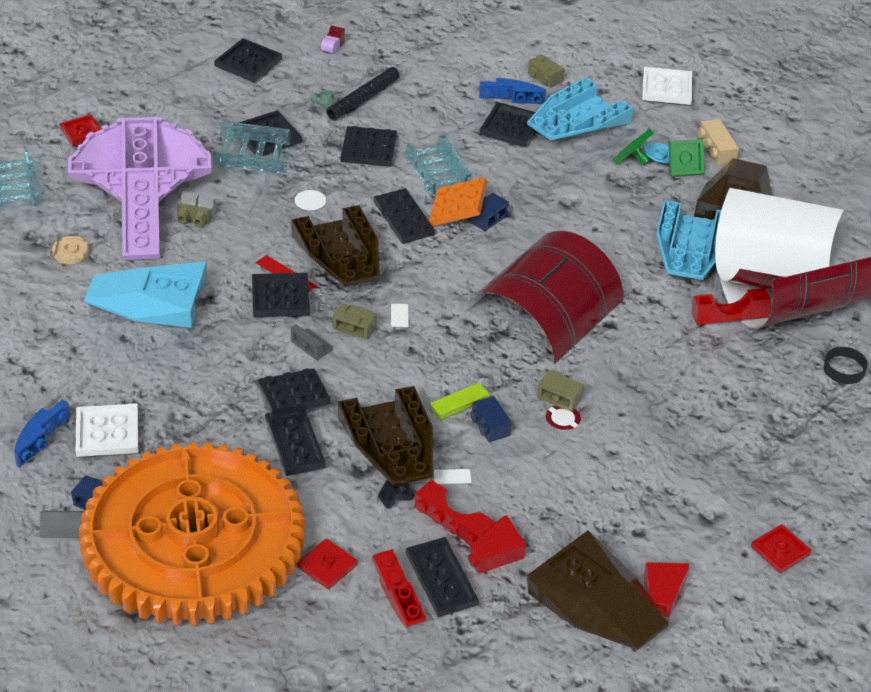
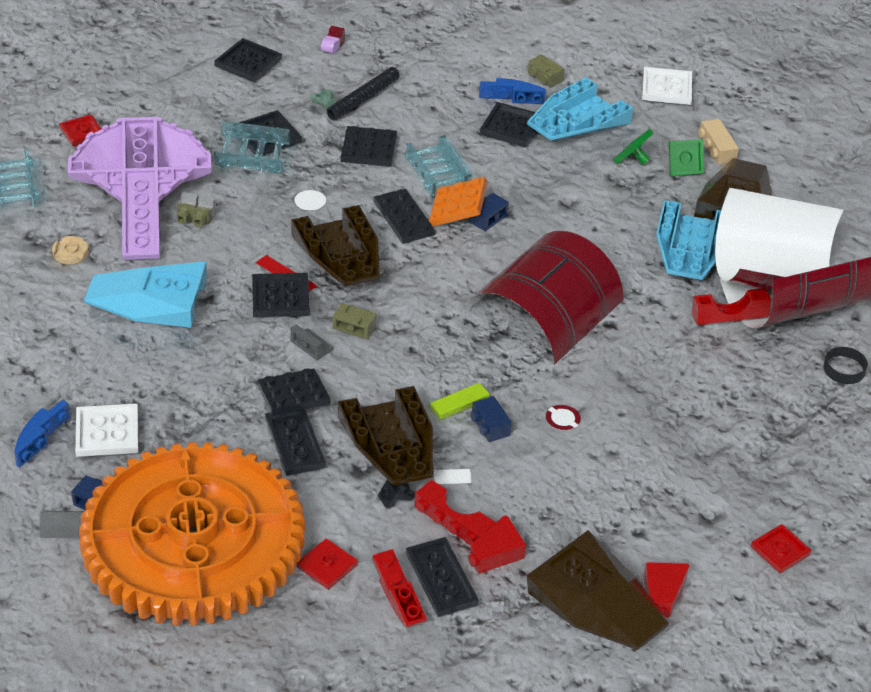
(399, 315): white sticker -> none
(560, 390): olive brick -> none
(657, 151): medium azure dish -> none

